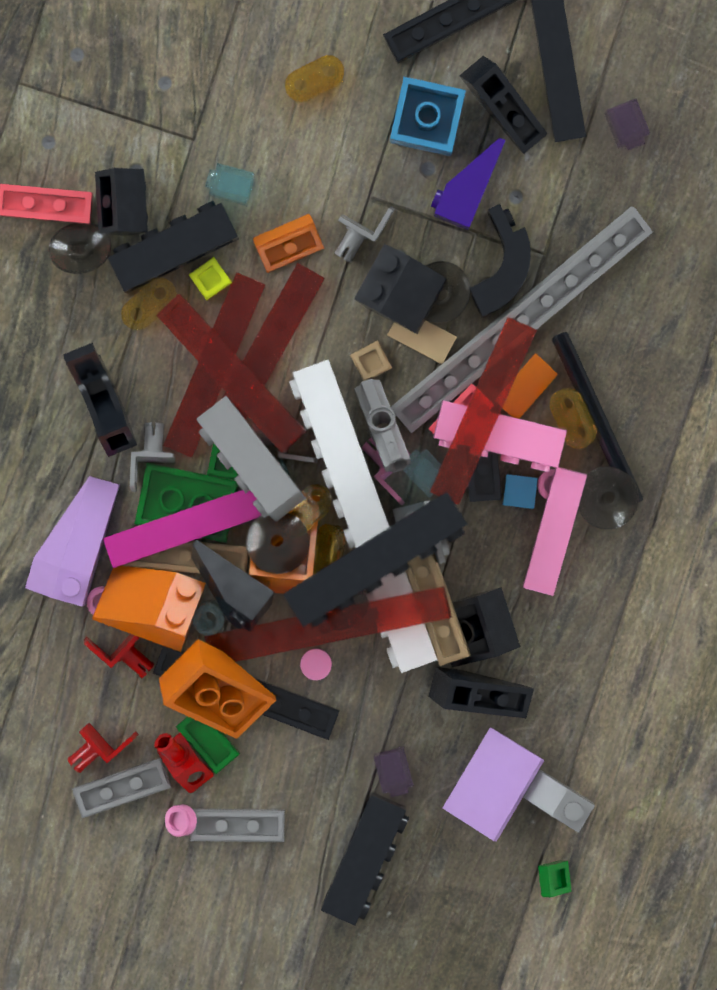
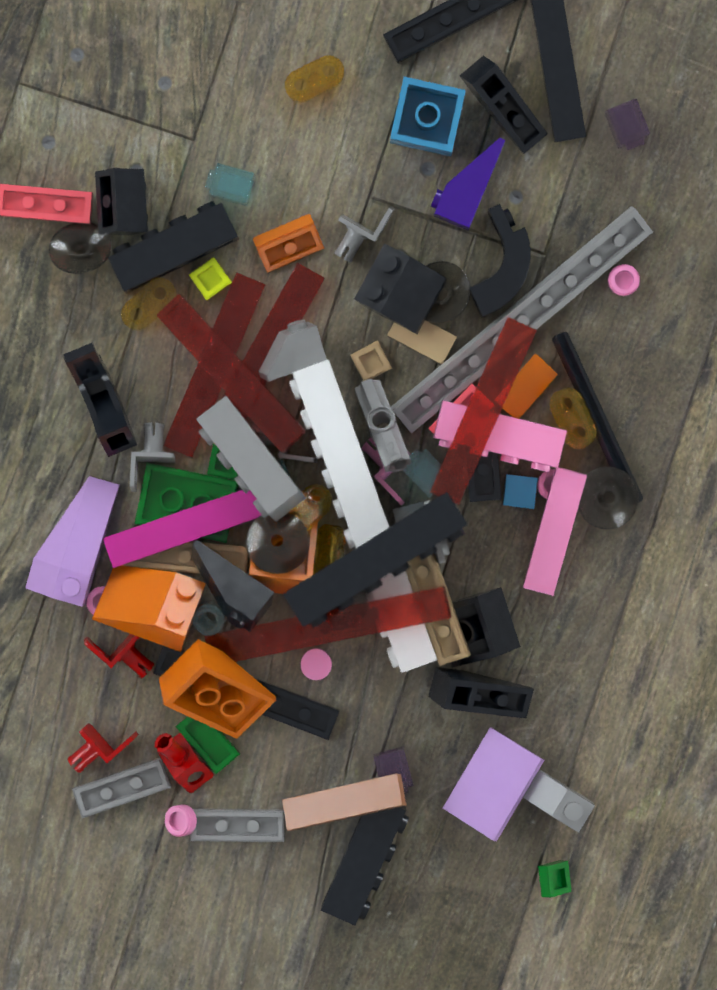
(293, 350): none -> light grey slope
(344, 802): none -> nougat tile
(623, 280): none -> bright pink tile

